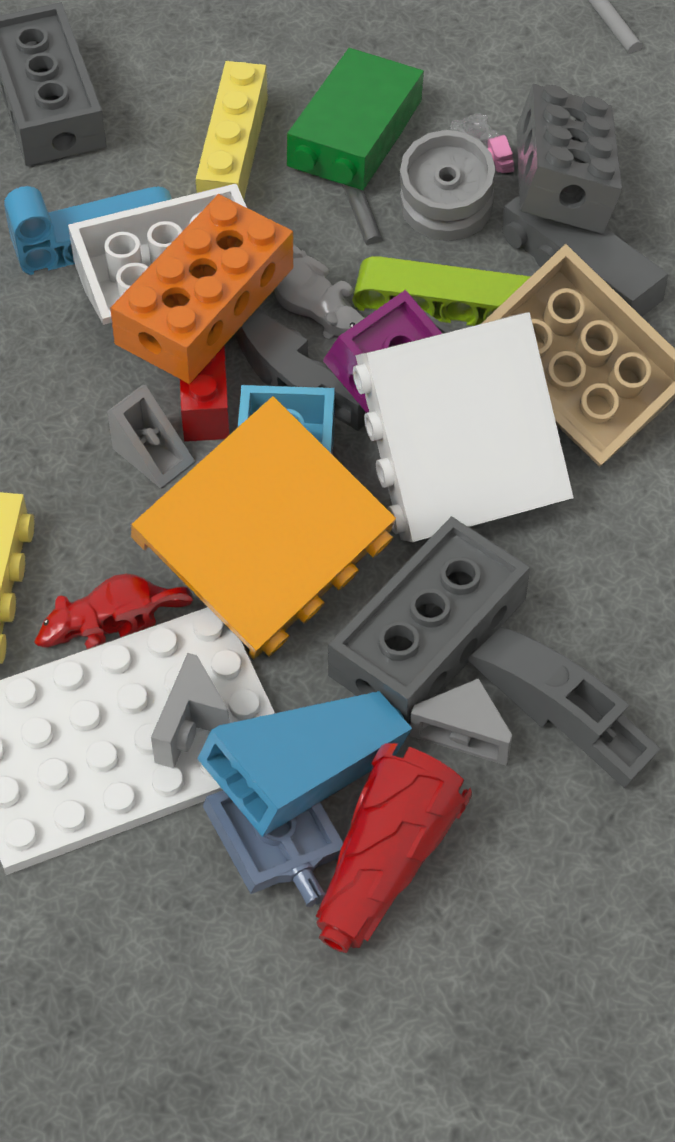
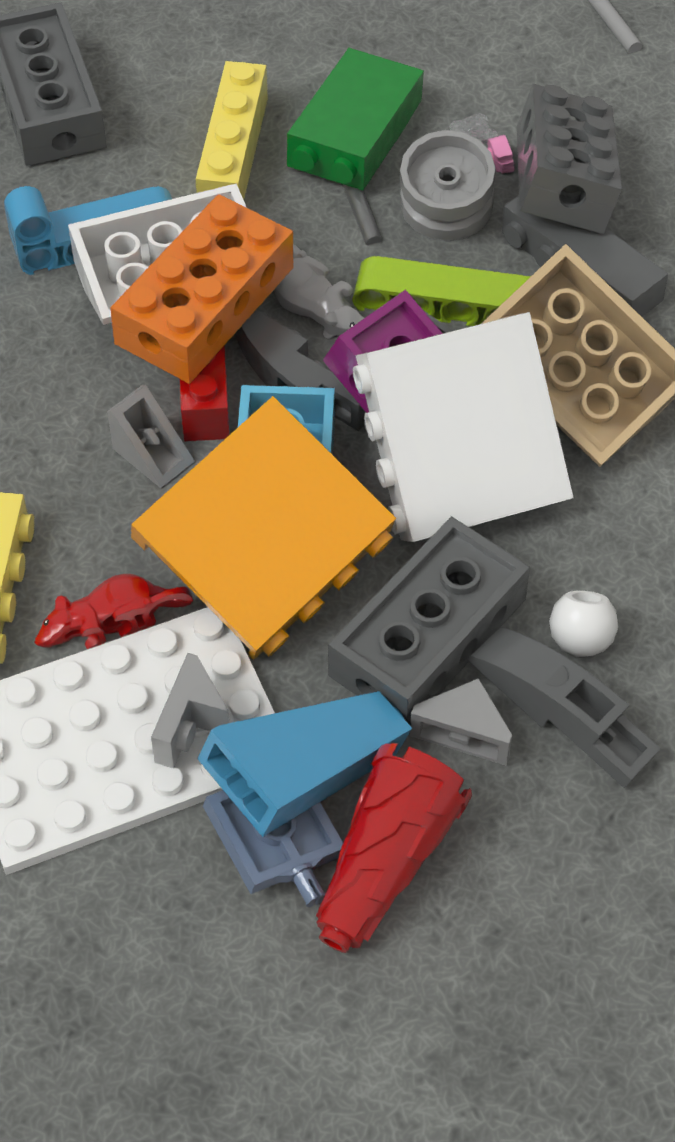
(583, 623): none -> white piece

